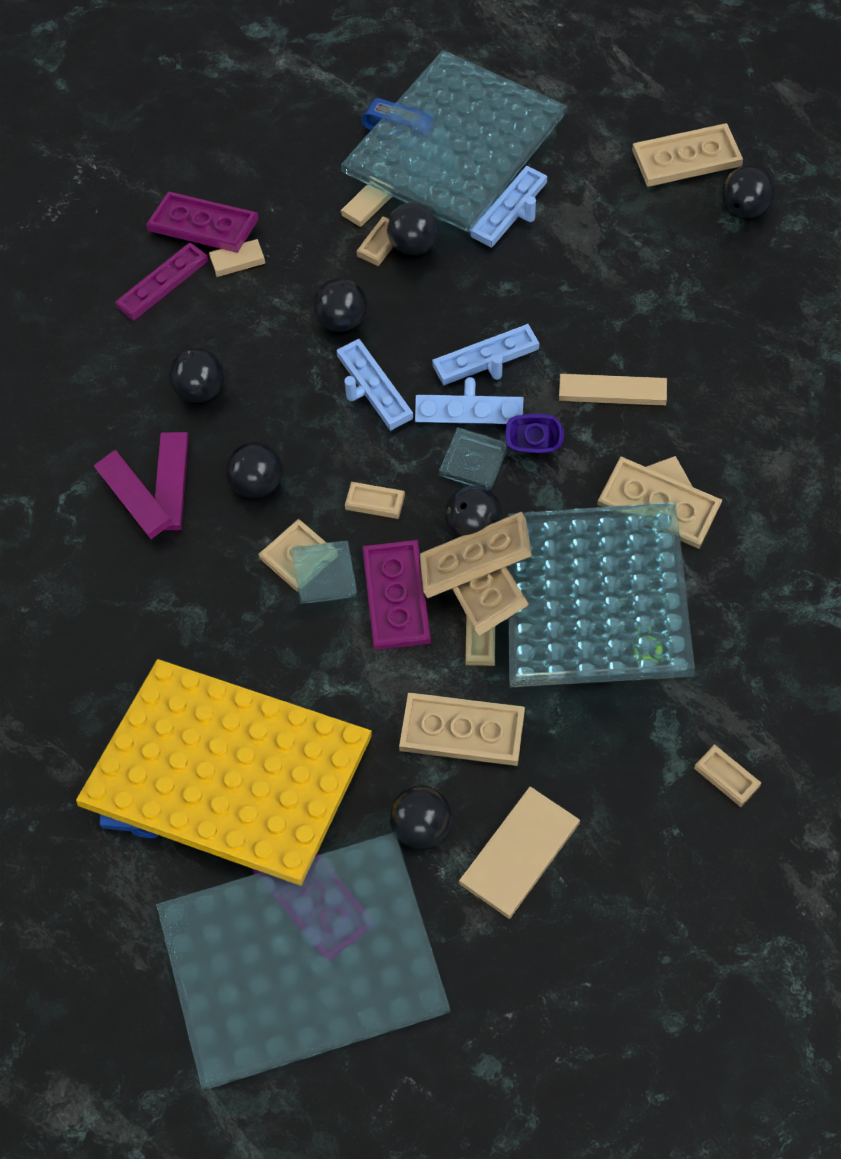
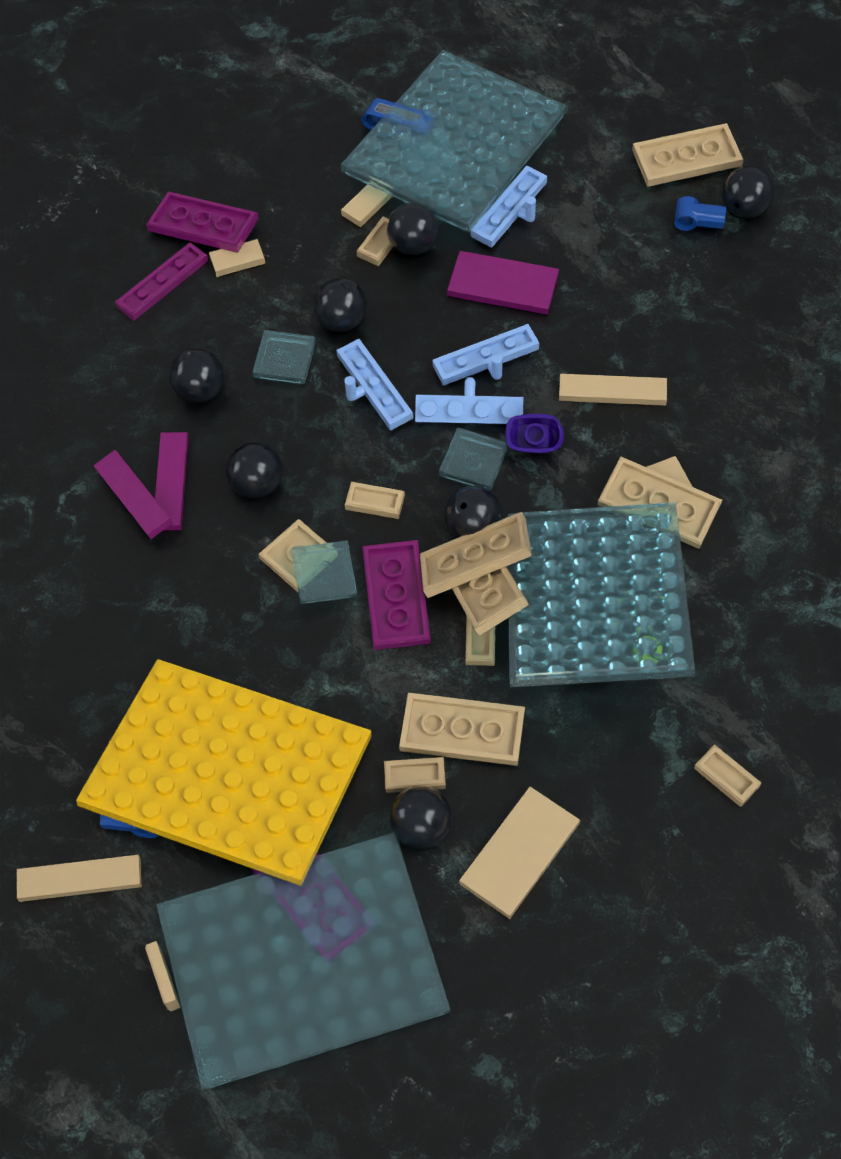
(79, 878): none -> tan tile
(162, 976): none -> tan tile
(284, 356): none -> clear light blue tile
(414, 772): none -> tan tile
(503, 282): none -> magenta tile
(692, 214): none -> blue piece

